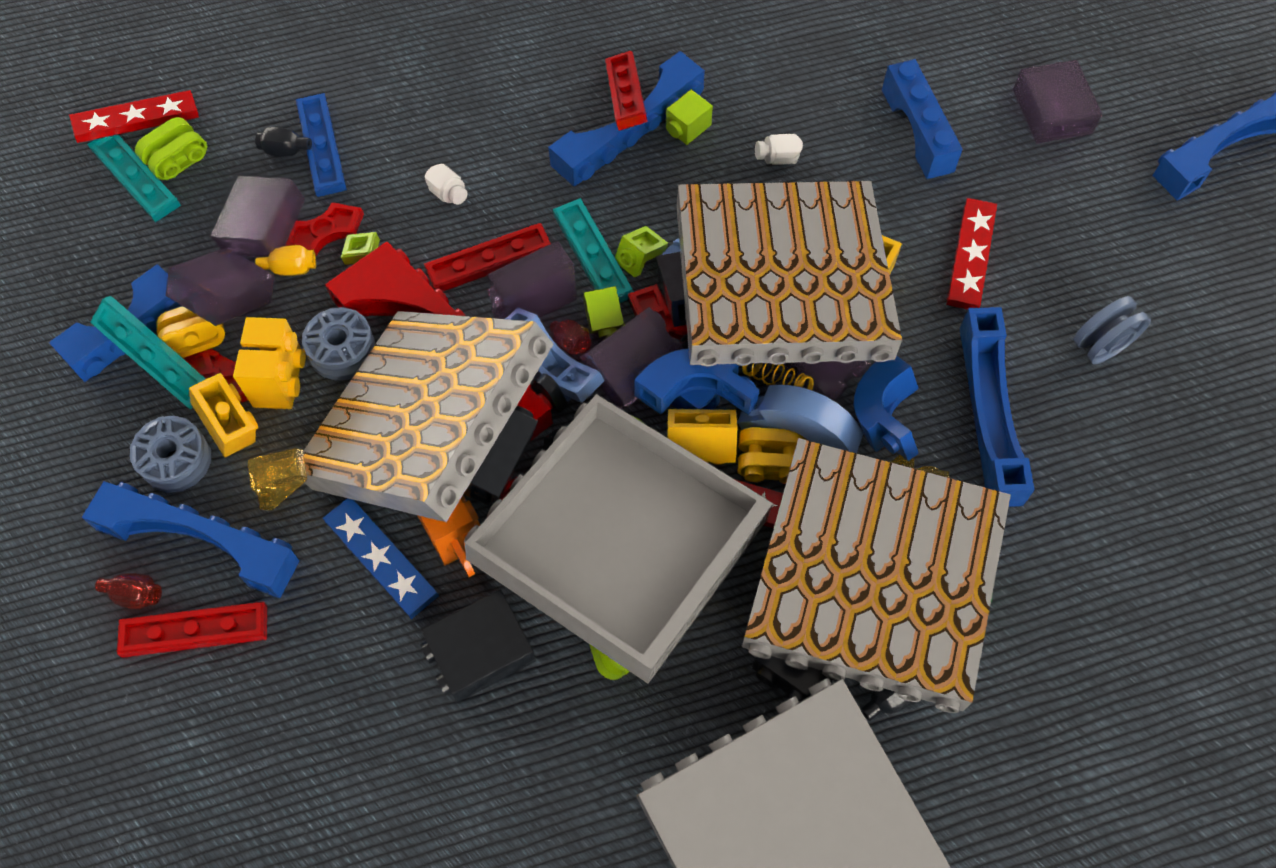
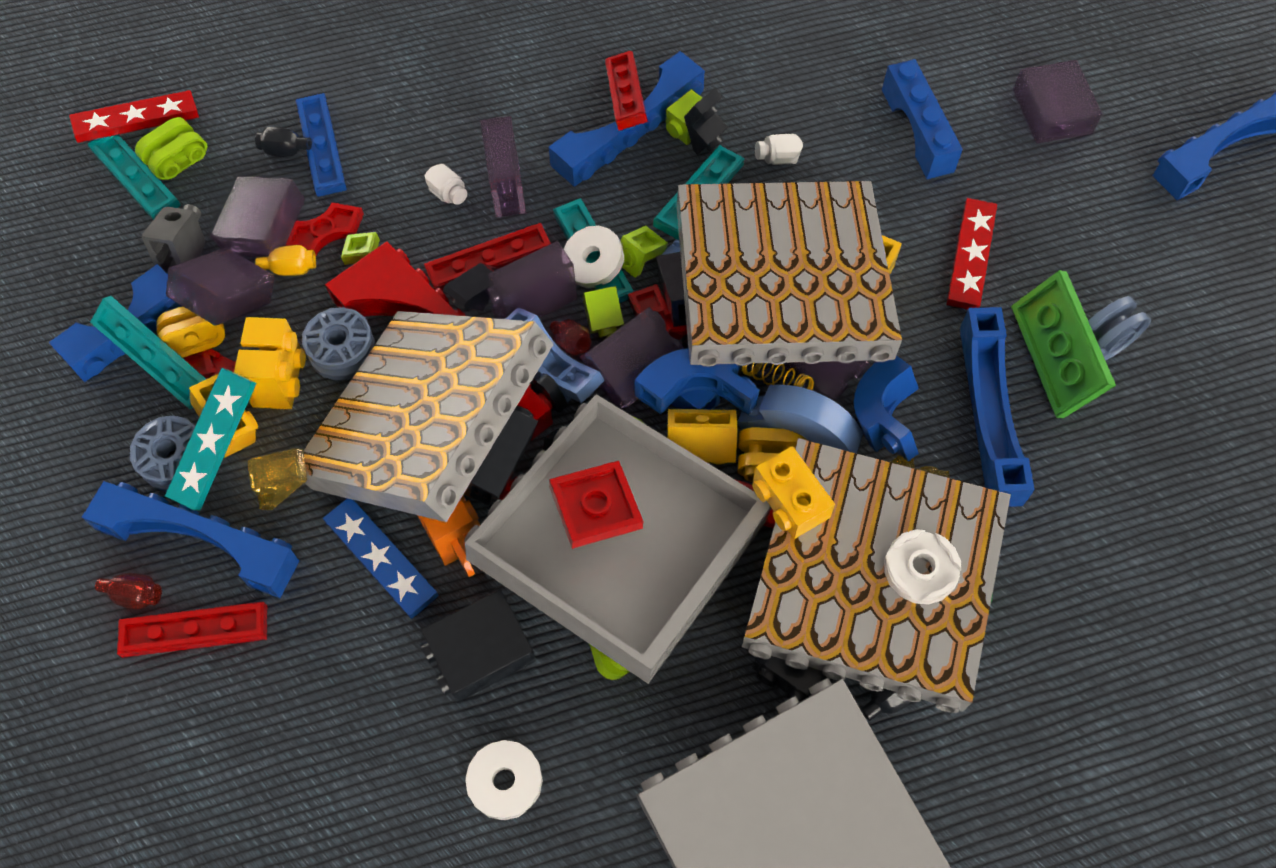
(174, 236): none -> dark grey torso
(210, 439): none -> teal tile
(471, 288): none -> black slope
(481, 775): none -> white tile
(503, 166): none -> clear purple brick
(595, 504): none -> red plate
(610, 259): none -> white tile
(704, 124): none -> black slope
(717, 169): none -> teal tile
(792, 493): none -> yellow brick
(916, 586): none -> white tile
(1062, 345): none -> bright green tile

